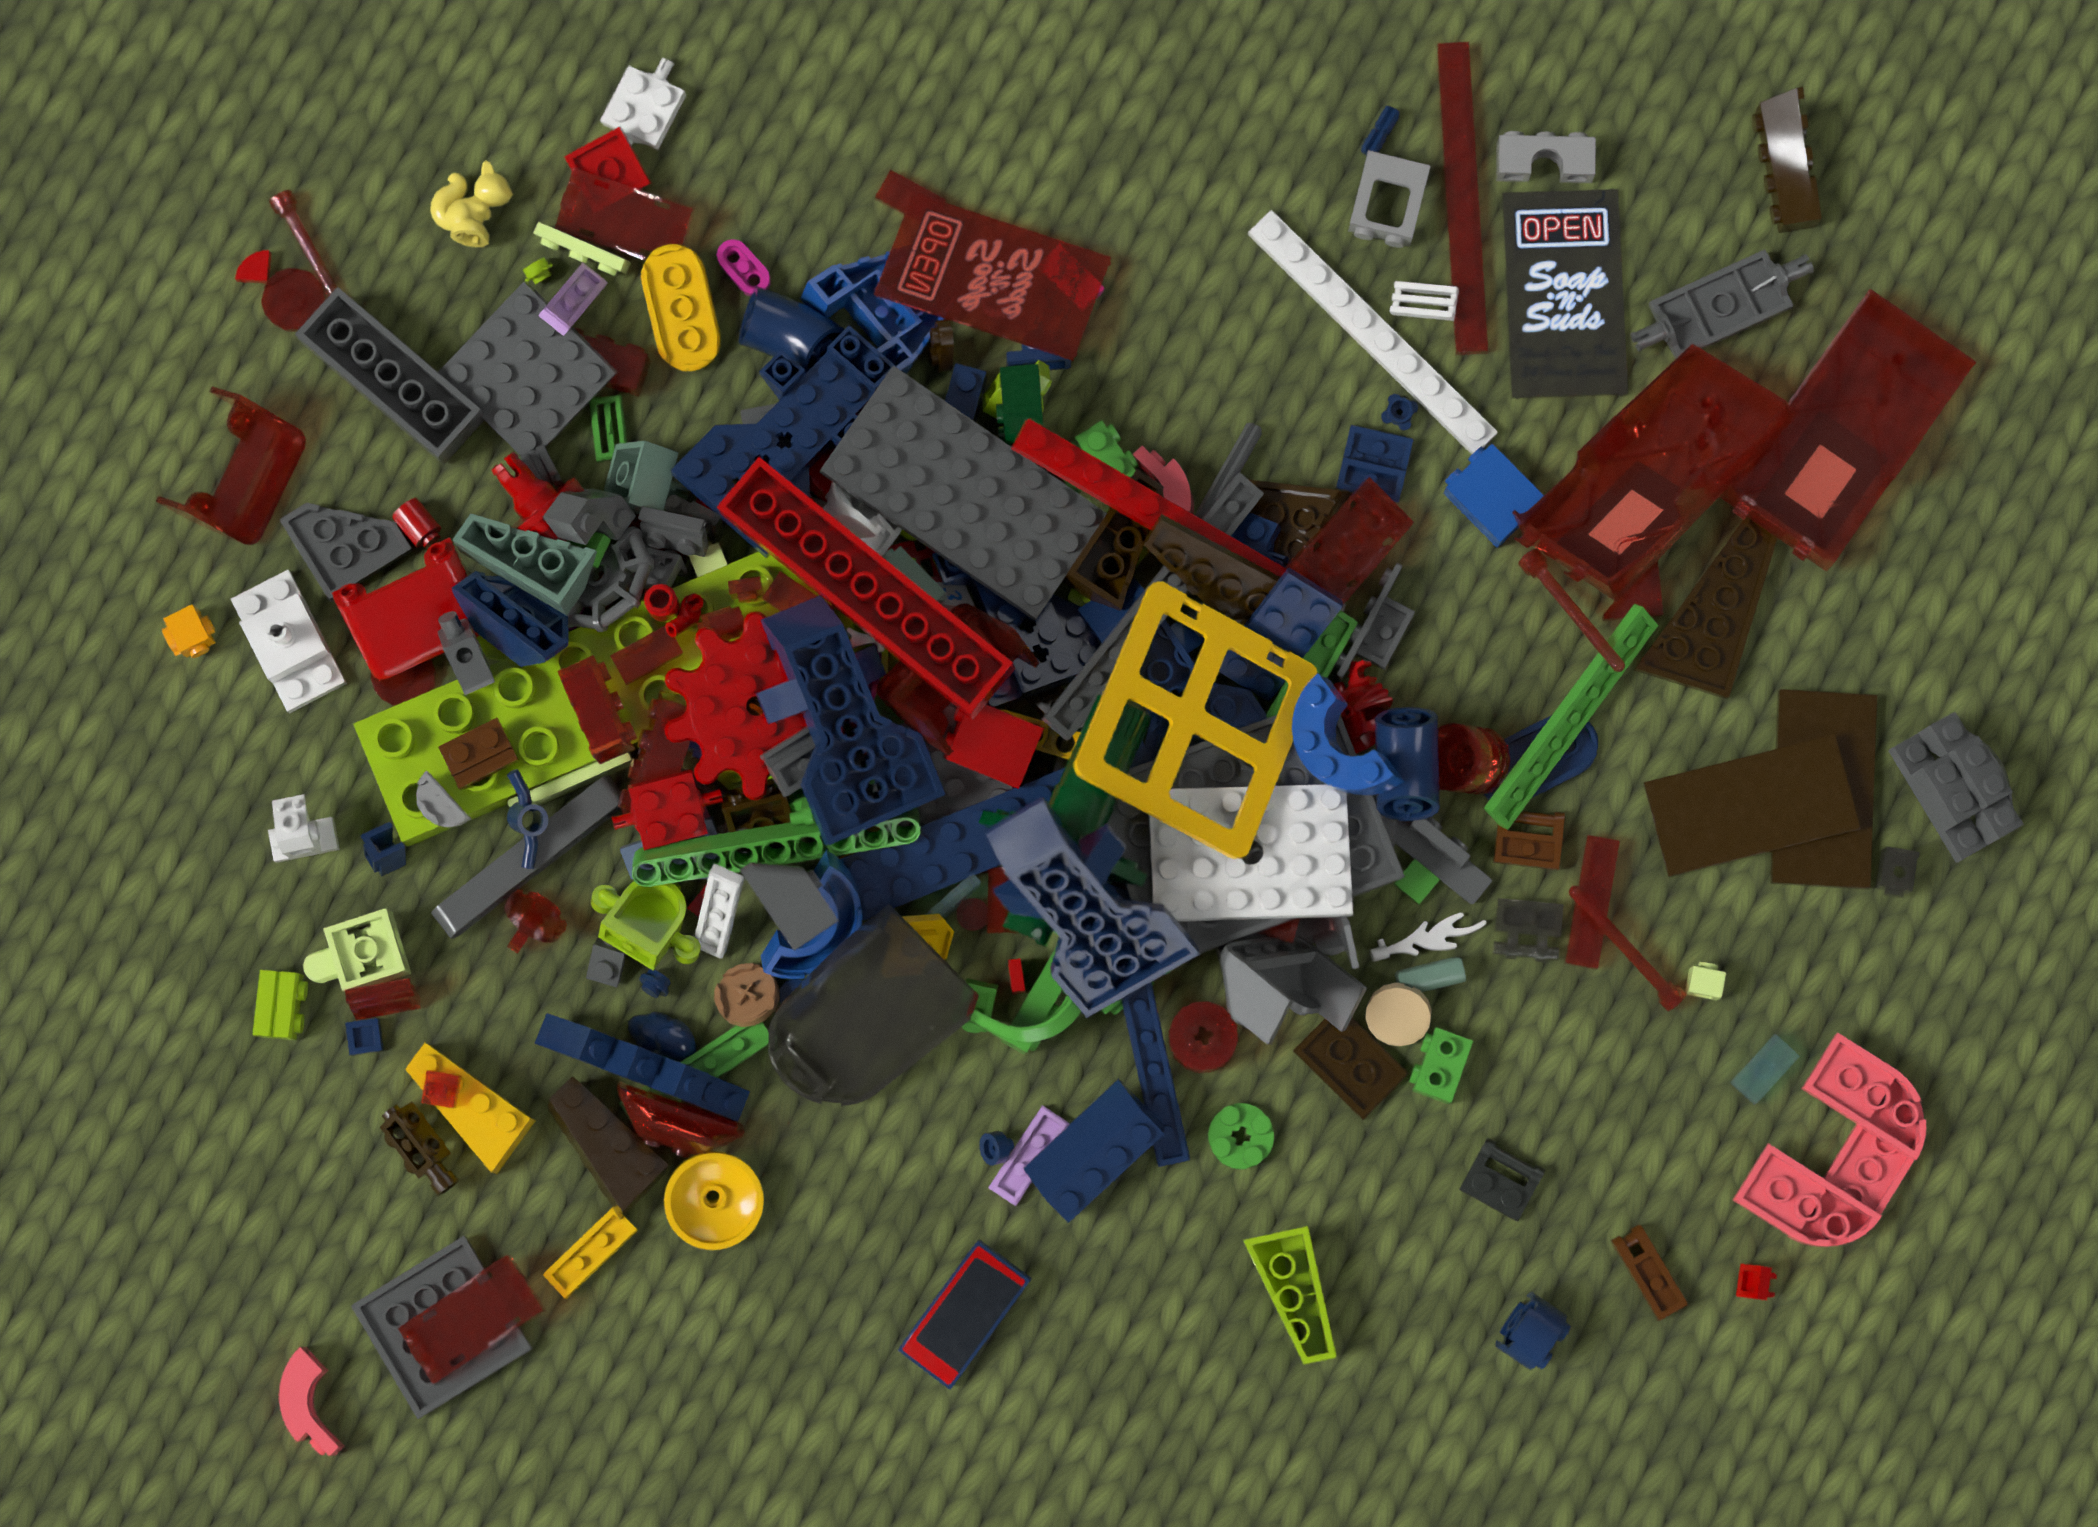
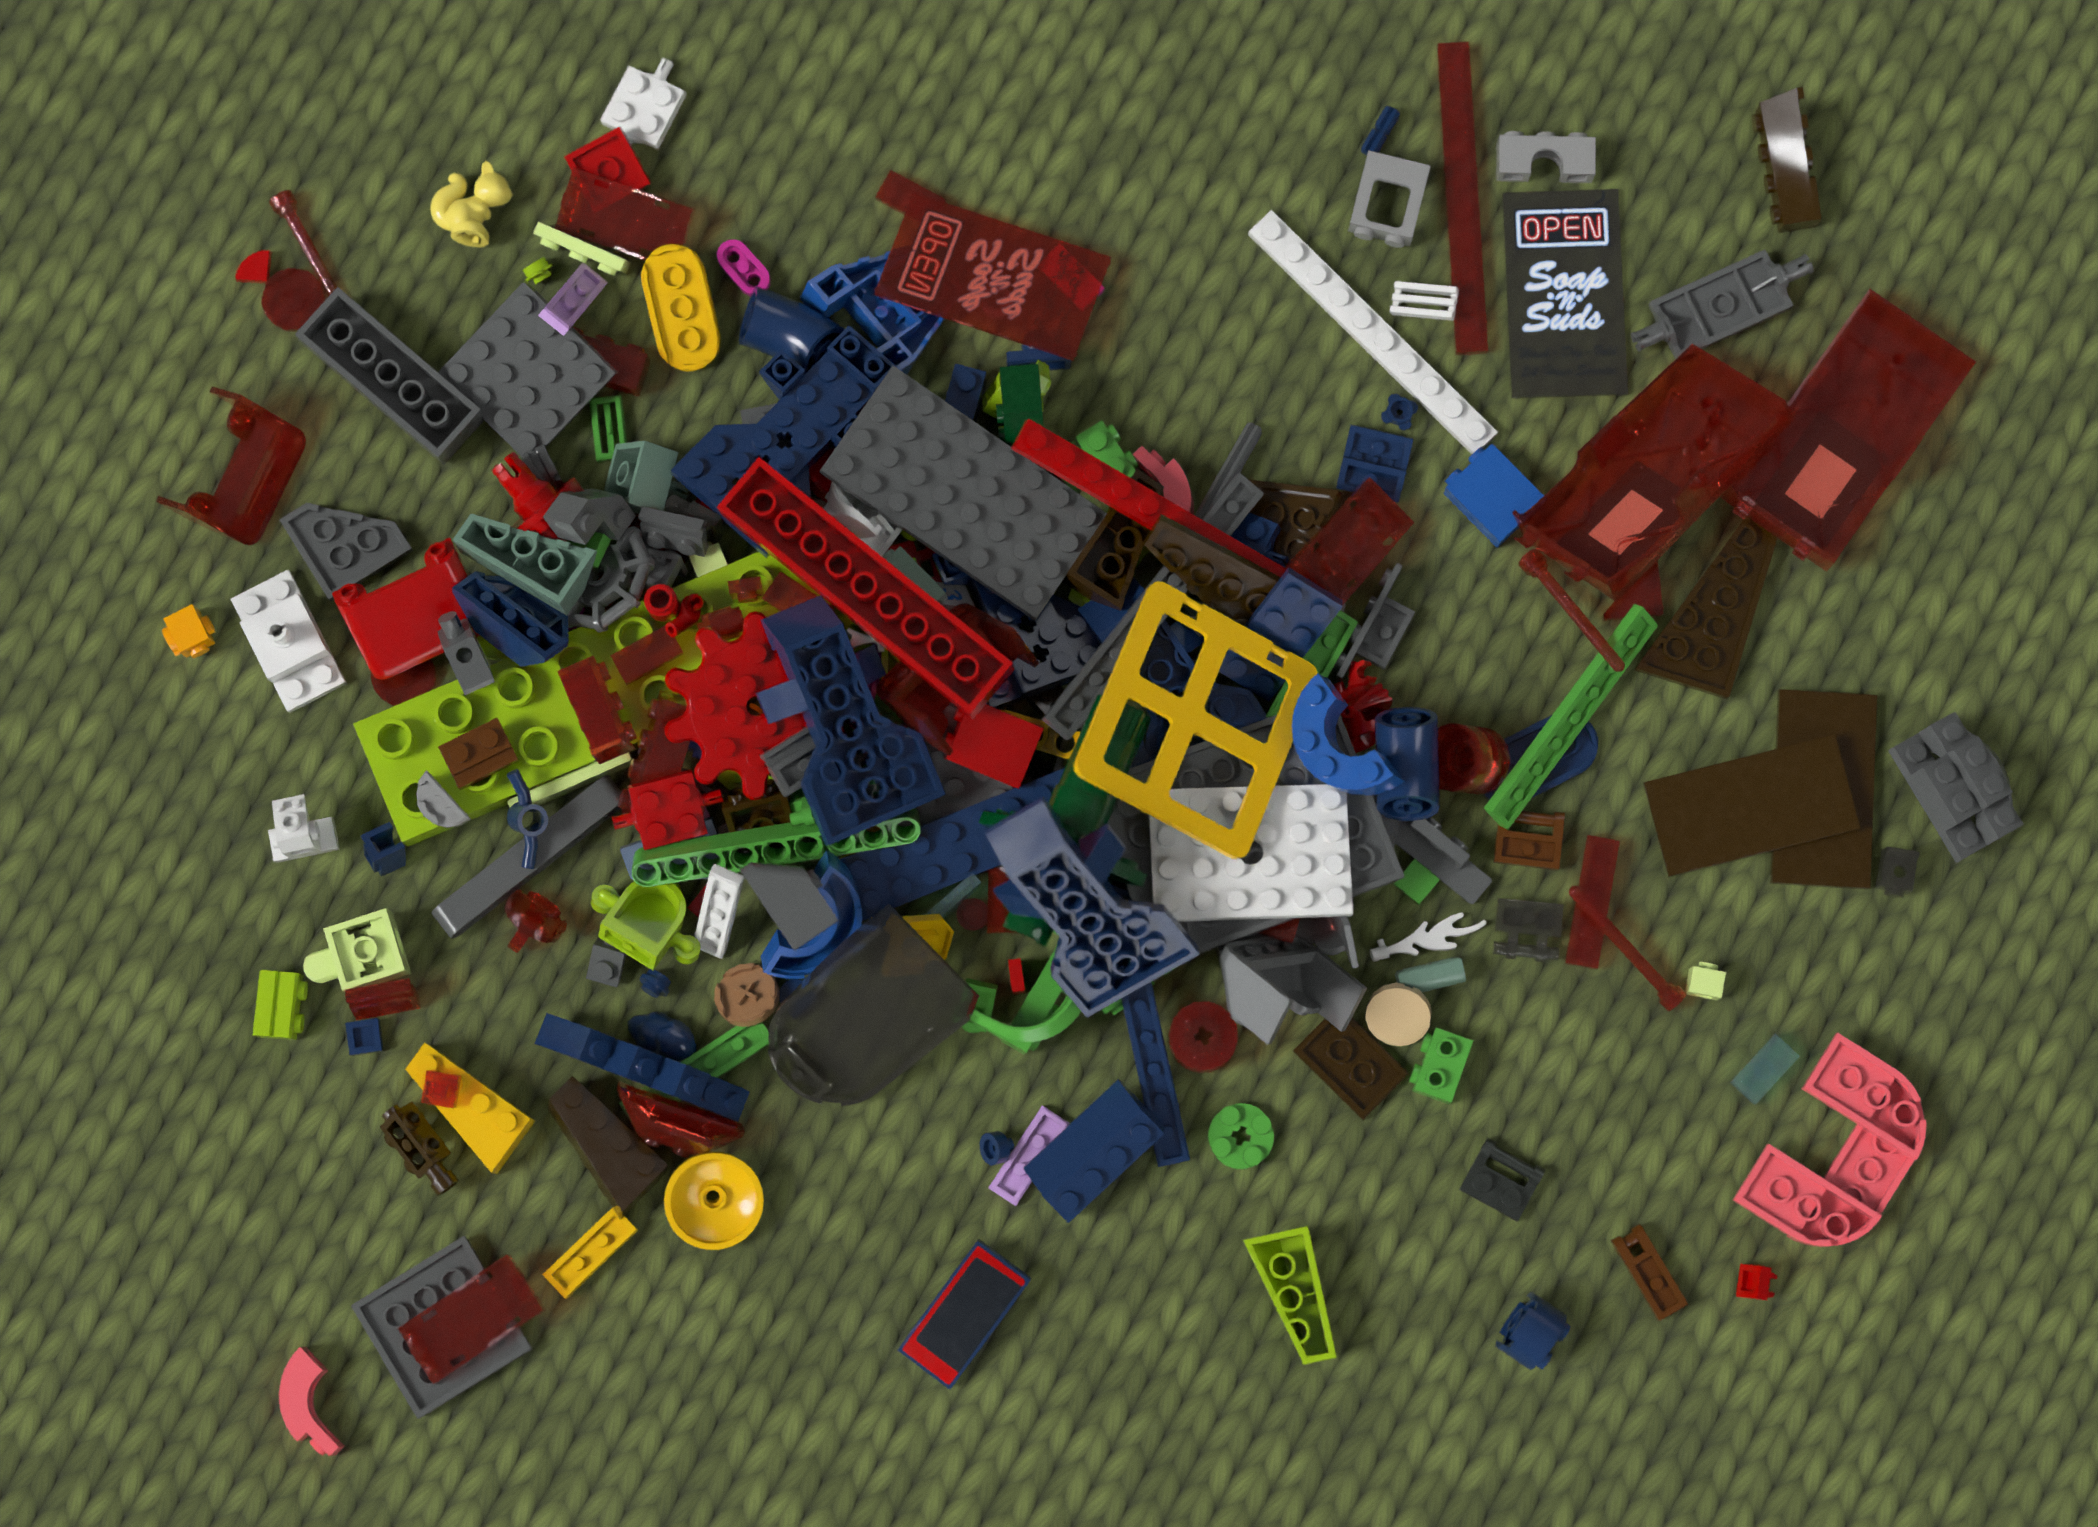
(417, 523): red brick -> none
(942, 346): dark brown plate -> none

